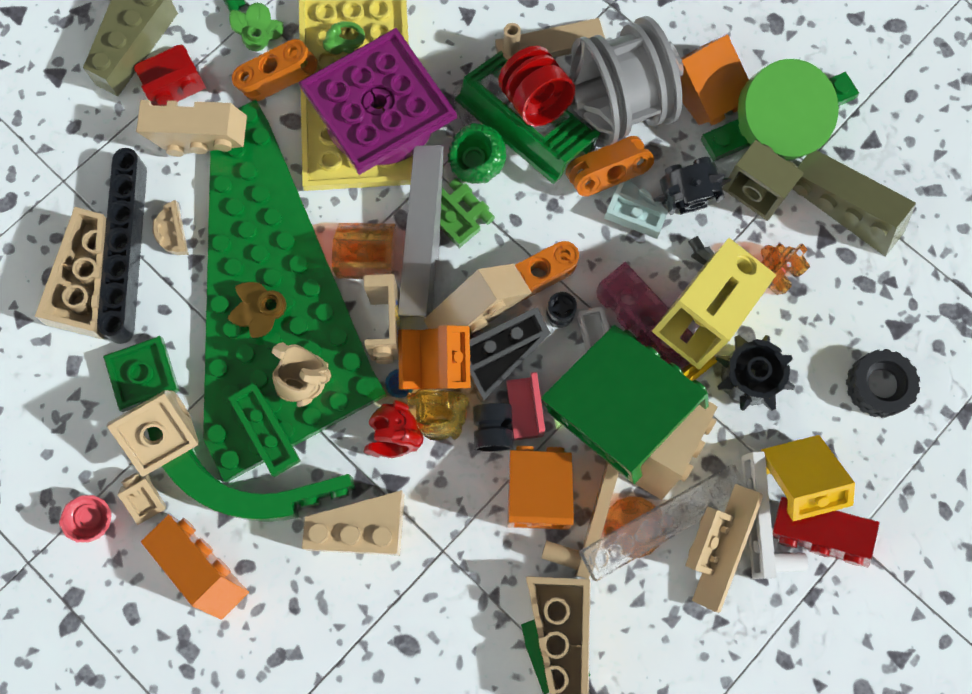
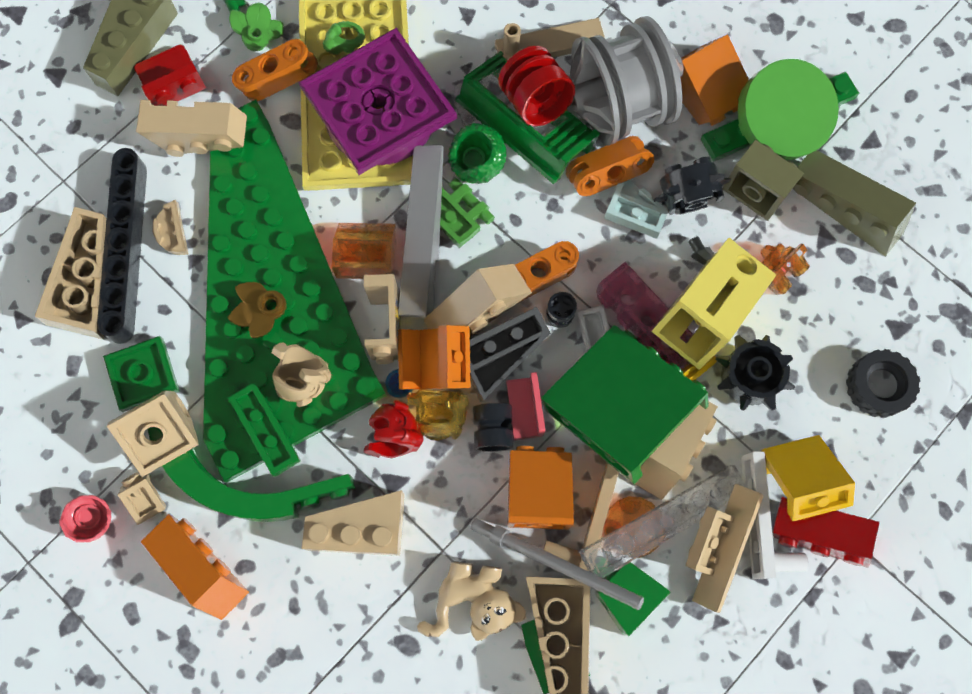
(490, 609): none -> tan animal
(502, 537): none -> light grey bar
(640, 583): none -> green torso

